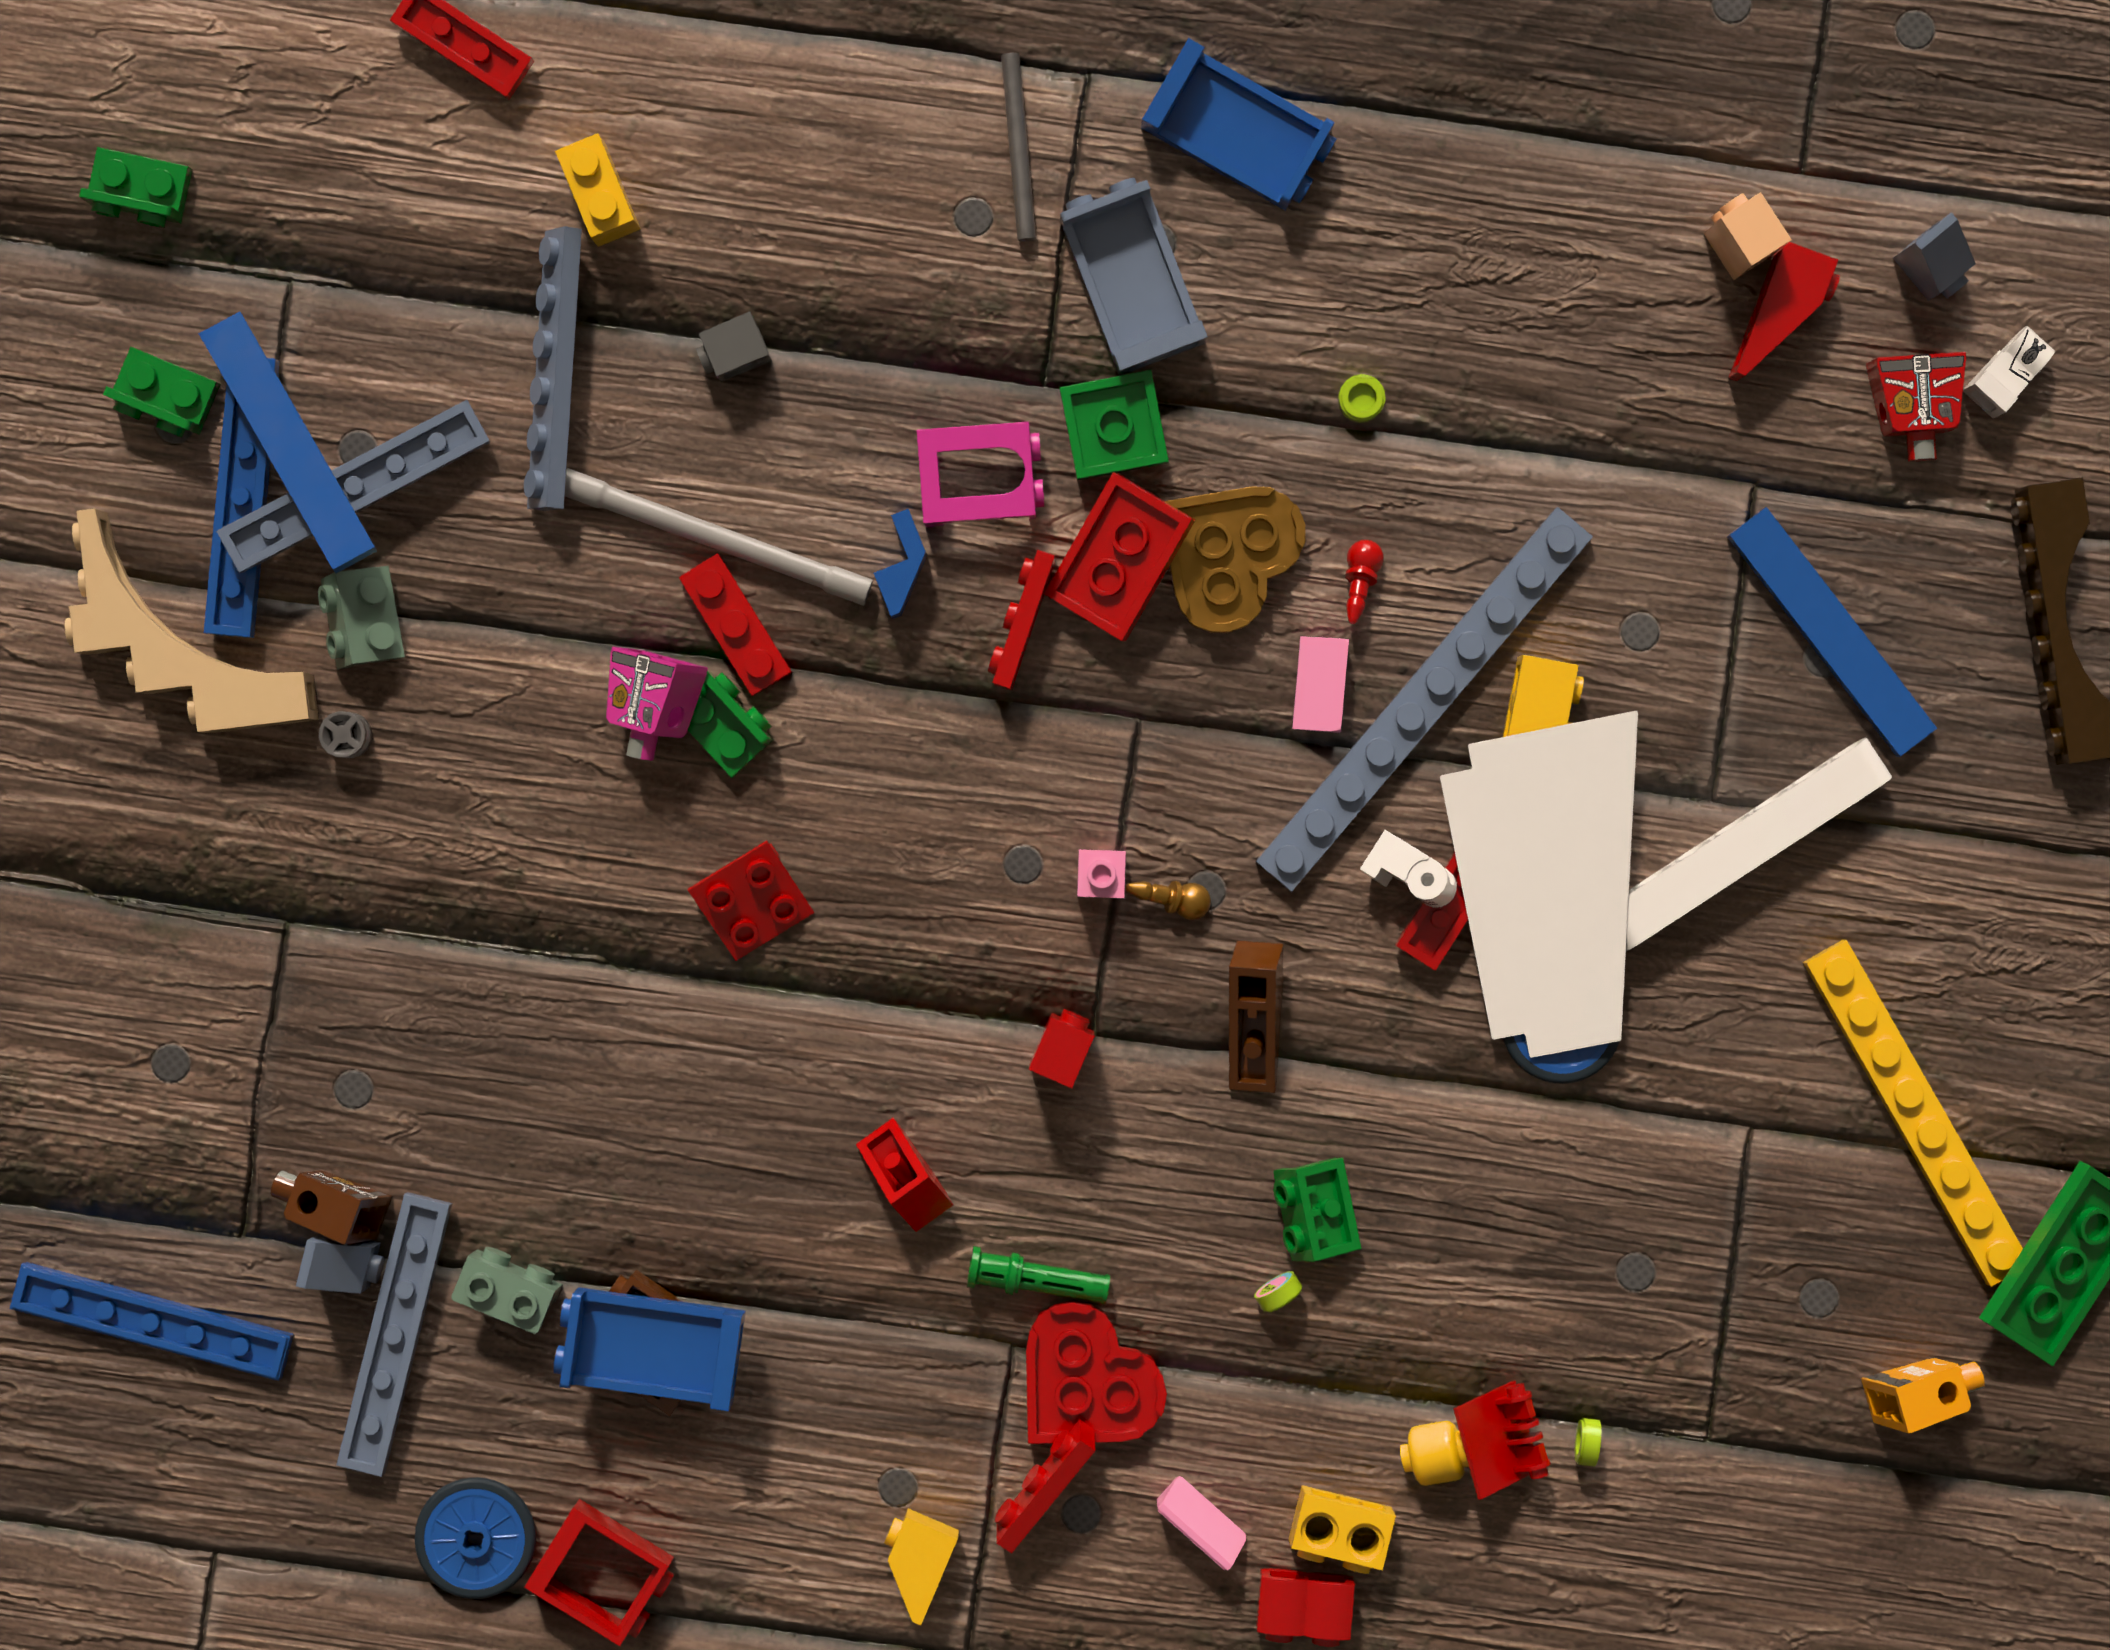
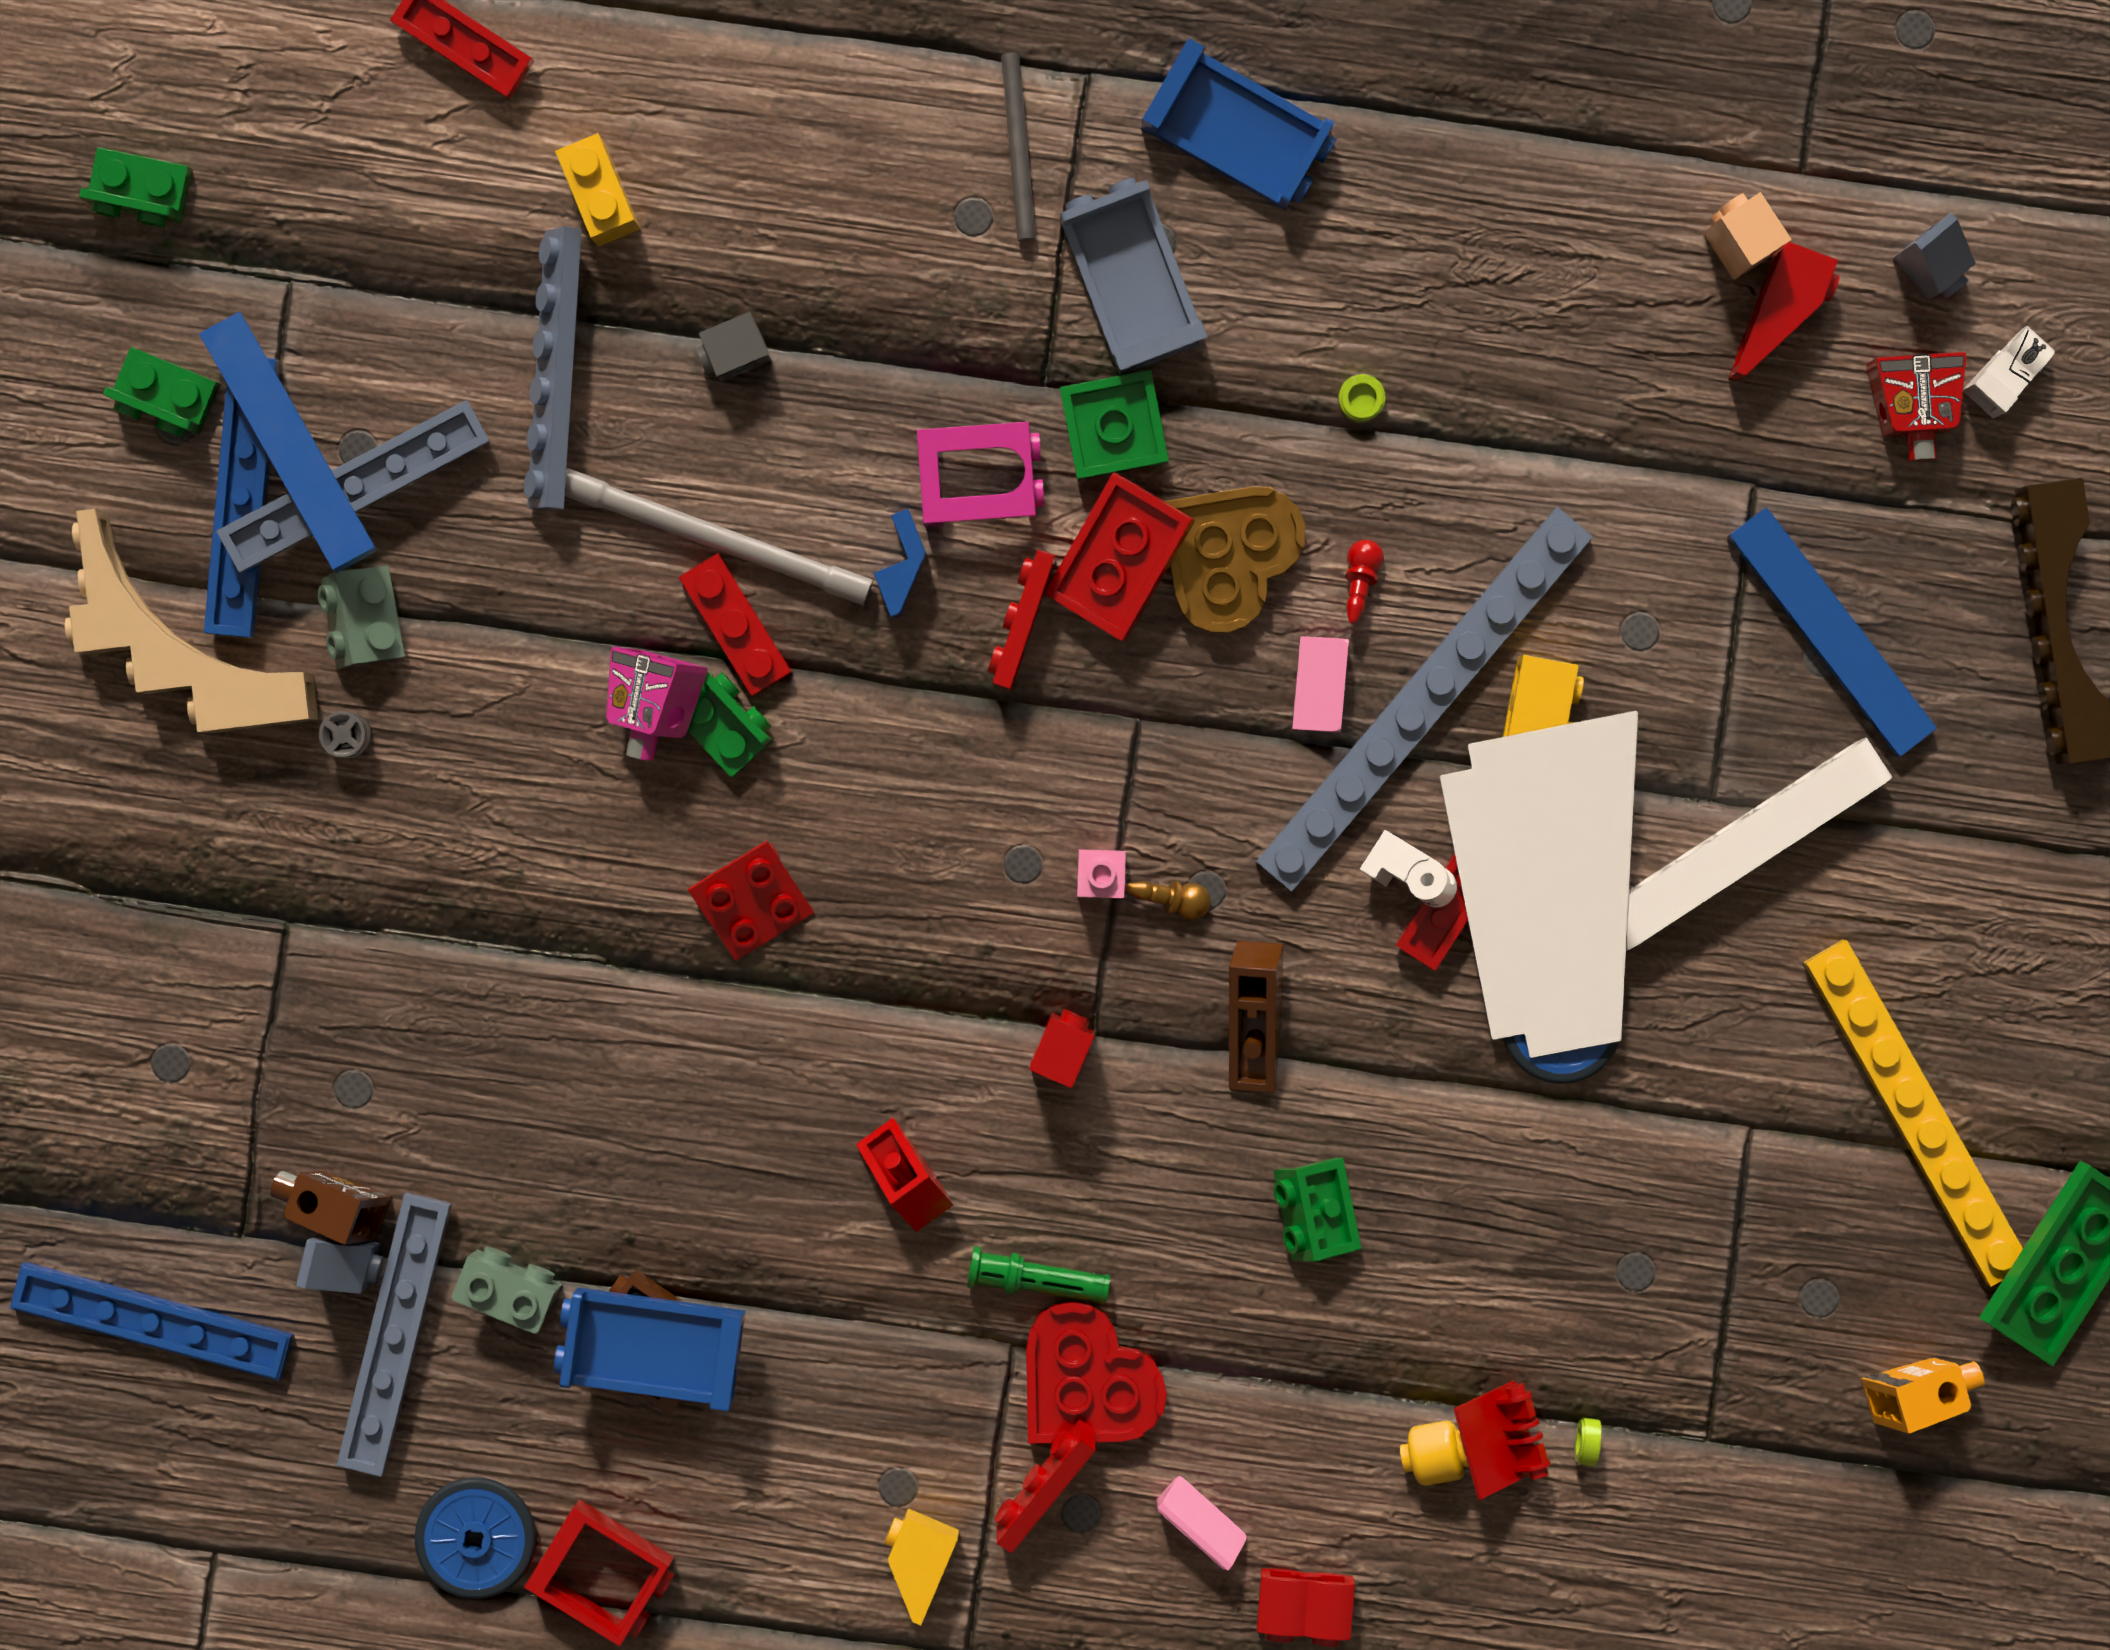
(1278, 1292): lime tile -> none
(1346, 1517): yellow brick -> none

